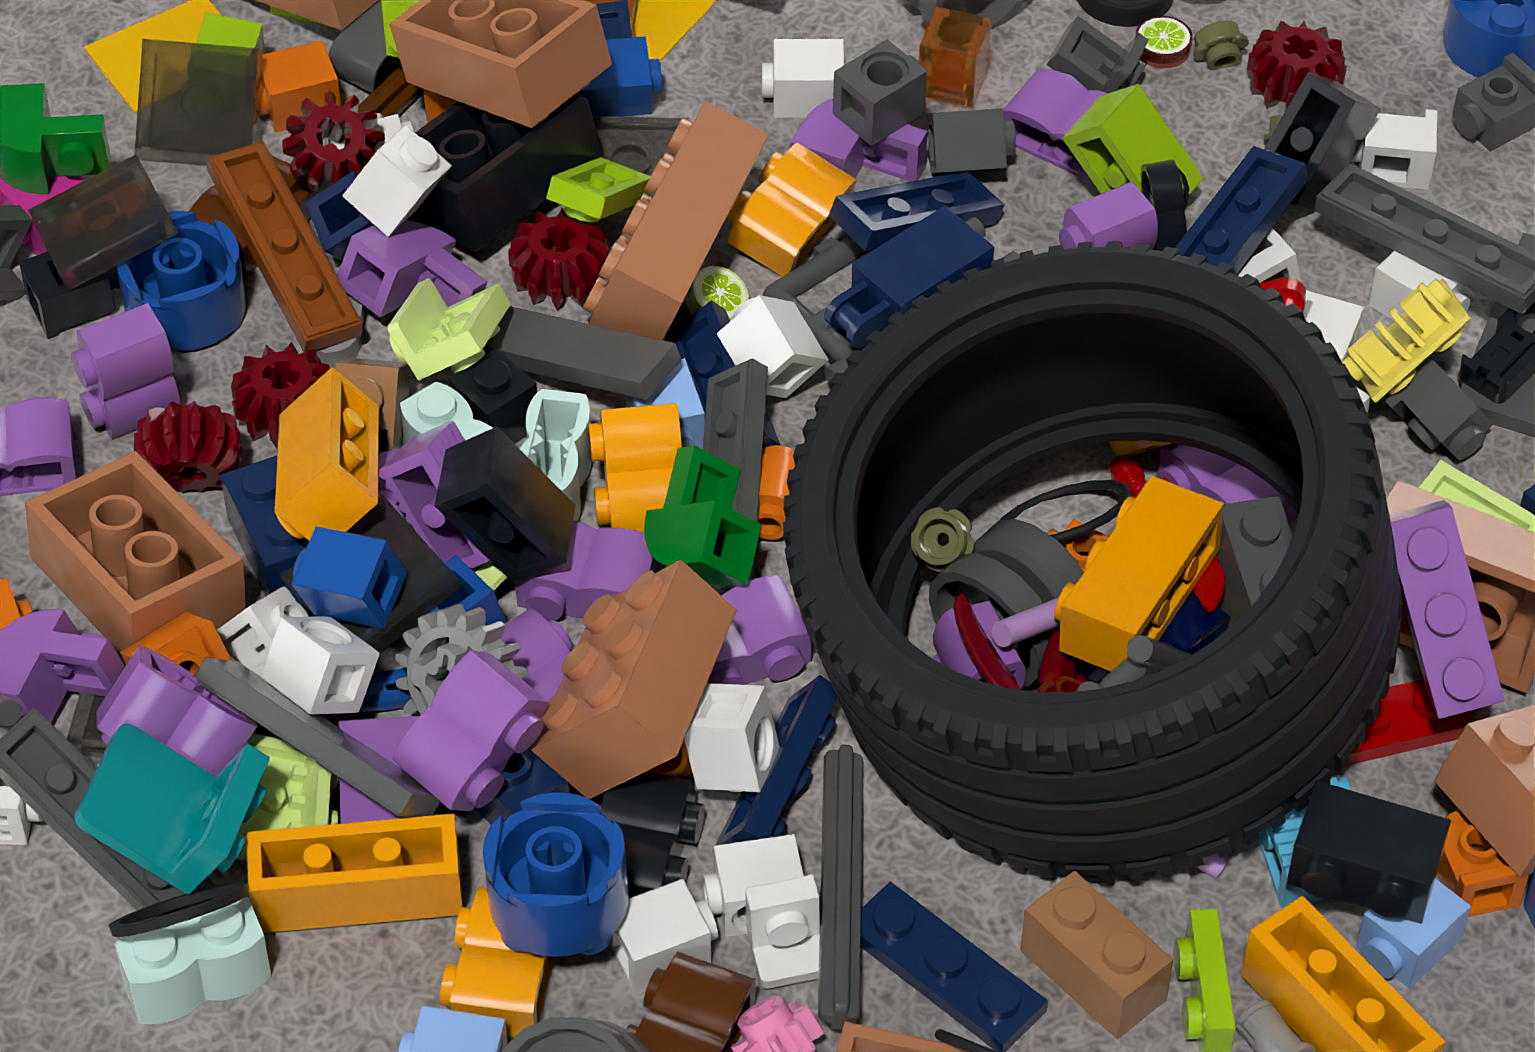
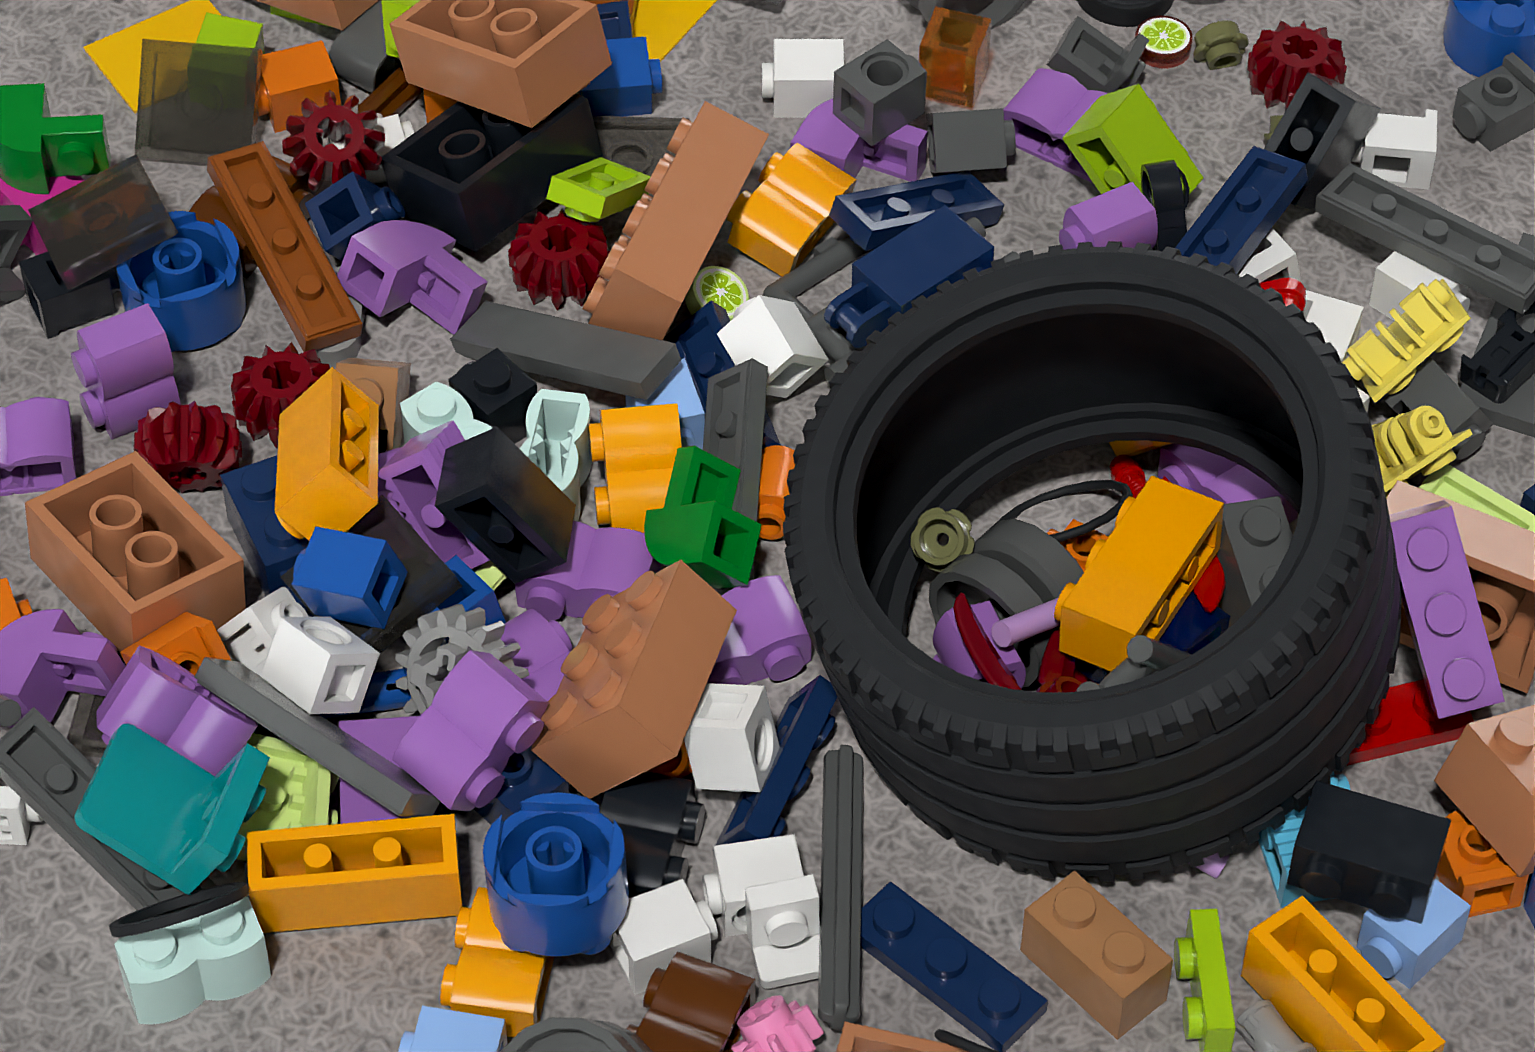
(396, 180): white brick -> none
(438, 336): yellowish green bracket -> none
(1414, 444): none -> light yellow hinge

